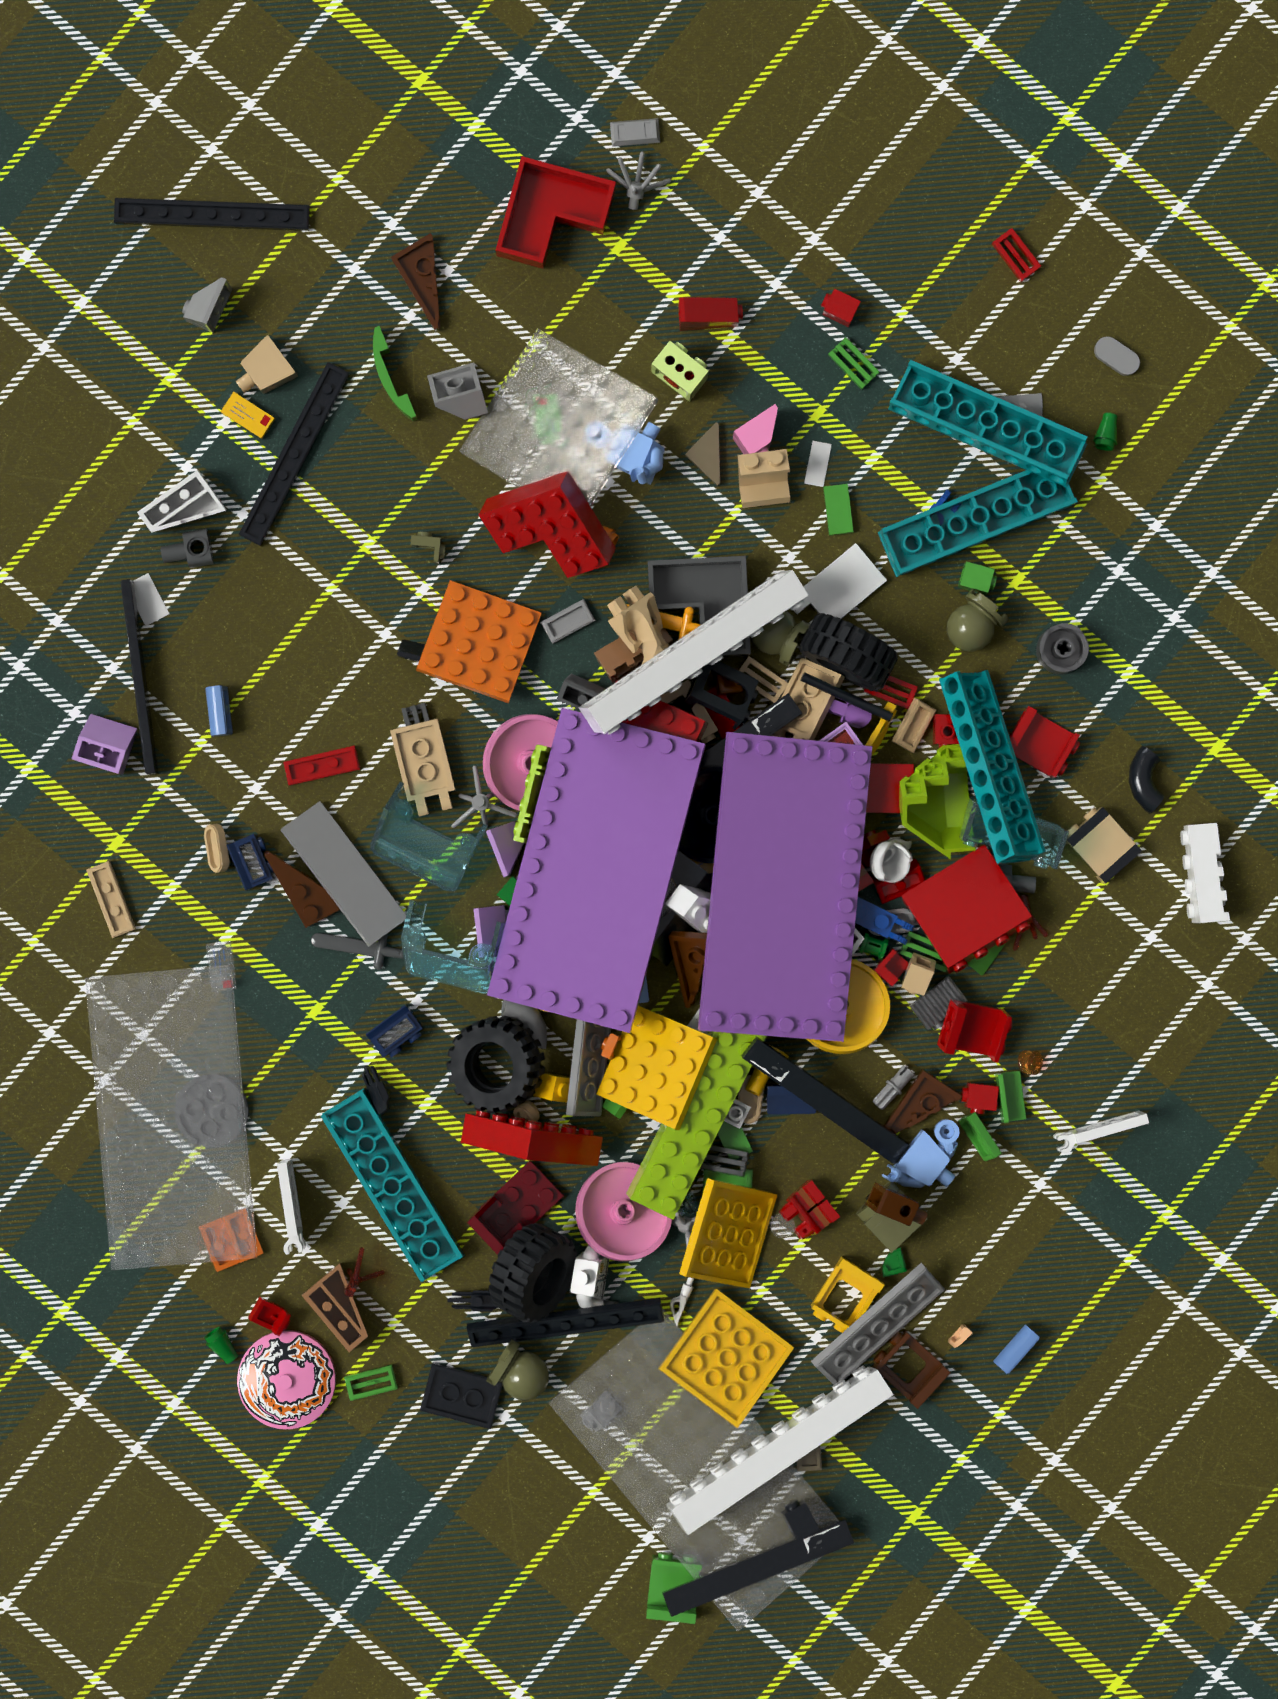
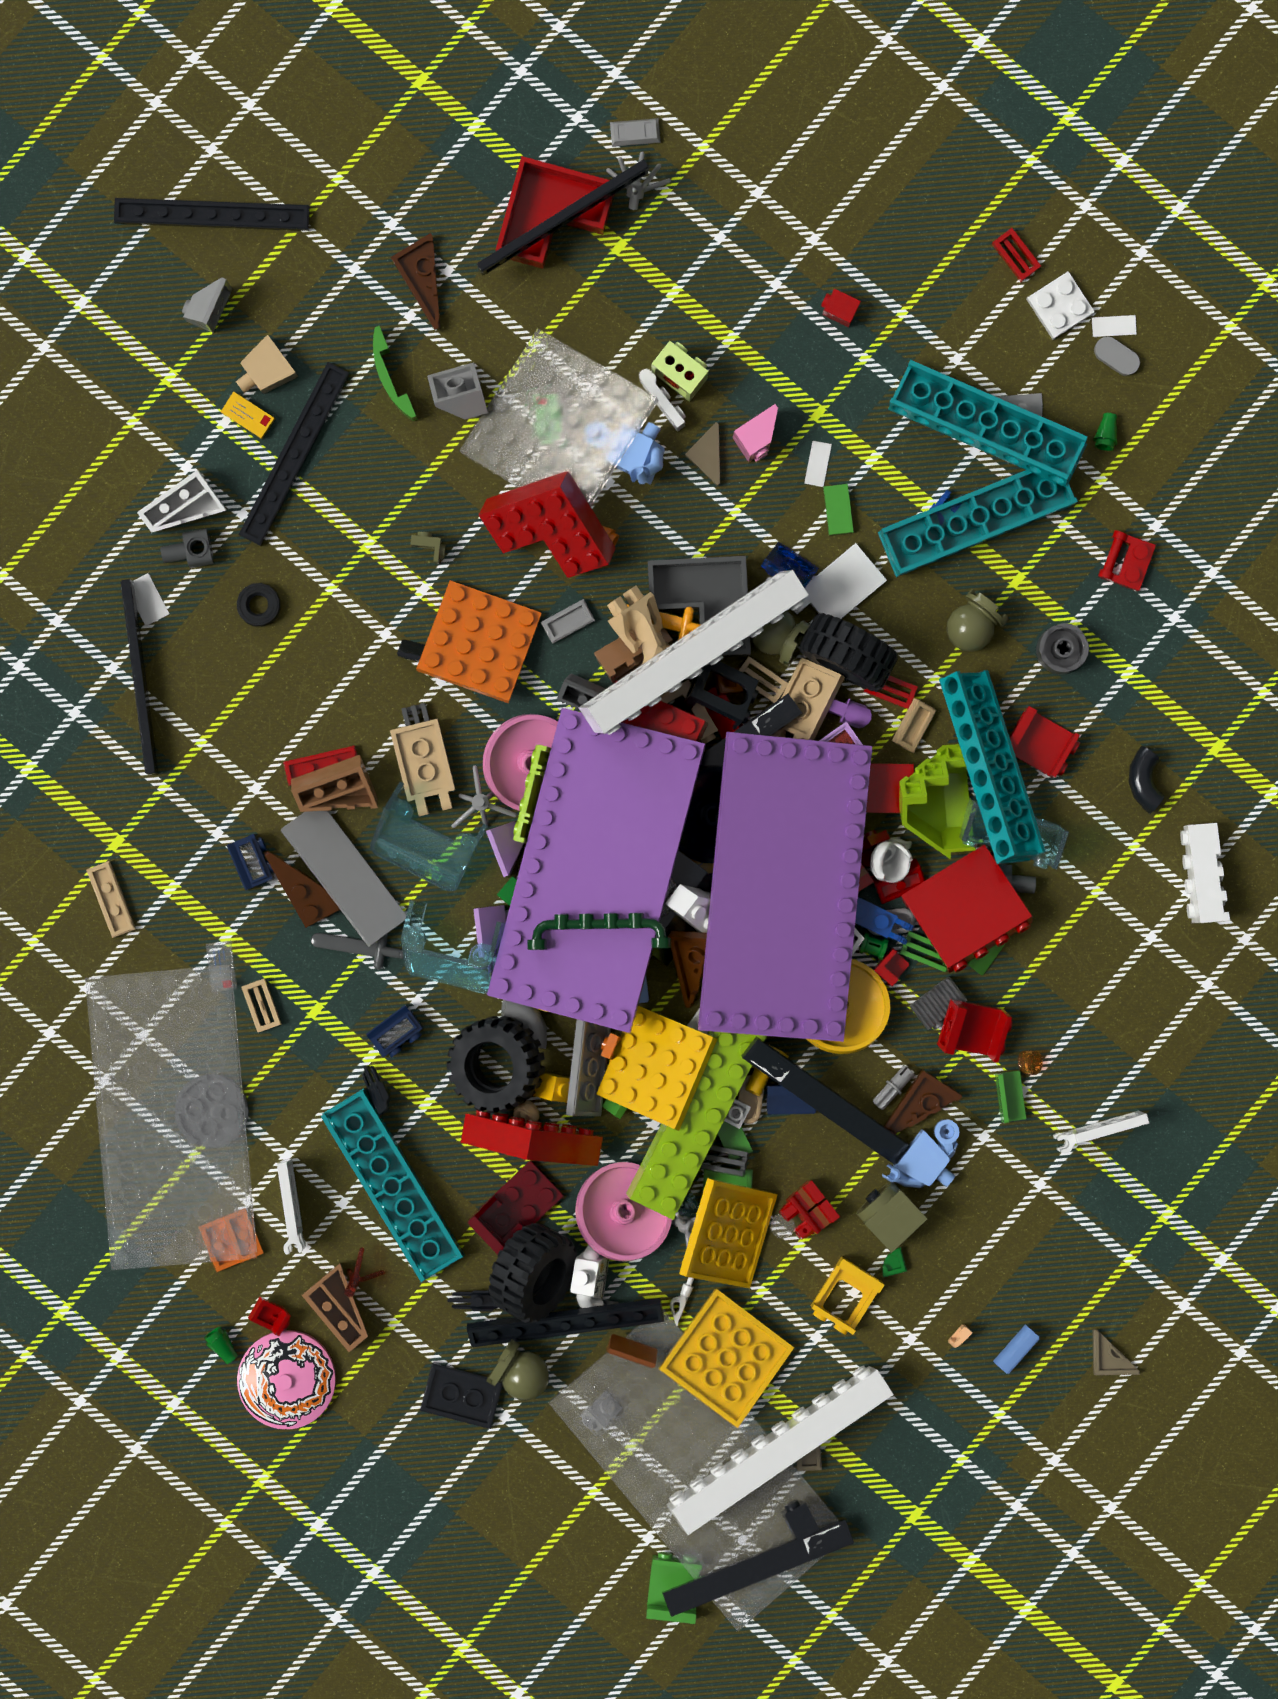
(105, 744): lavender slope -> none
(216, 848): tan tile -> none
(219, 710): medium blue brick -> none
(251, 591): none -> black tyre
(254, 985): none -> tan tile
(335, 786): none -> medium nougat wedge
(350, 1387): bright green tile -> none
(563, 217): none -> black tile
(587, 921): none -> dark green bar
(632, 1350): none -> dark orange slope
(673, 414): none -> white hinge
(708, 313): red slope -> none
(763, 478): tan panel -> none
(784, 559): none -> clear blue plate
(839, 348): bright green tile -> none
(846, 696): black bar -> none
(878, 1324): light grey tile -> none
(881, 729): yellow piece -> none
(889, 1202): reddish brown torso -> none
(918, 974): tan brick -> none
(924, 1382): reddish brown window -> none
(943, 730): red brick -> none
(977, 578): bright green brick -> none
(979, 1136): bright green tile -> none
(980, 1097): red brick -> none
(1024, 898): clear red plant -> none
(1060, 305): none -> white plate
(1102, 844): tan panel -> none
(1108, 1359): none -> dark tan tile
(1114, 326): none -> white sticker
(1134, 563): none -> red plate

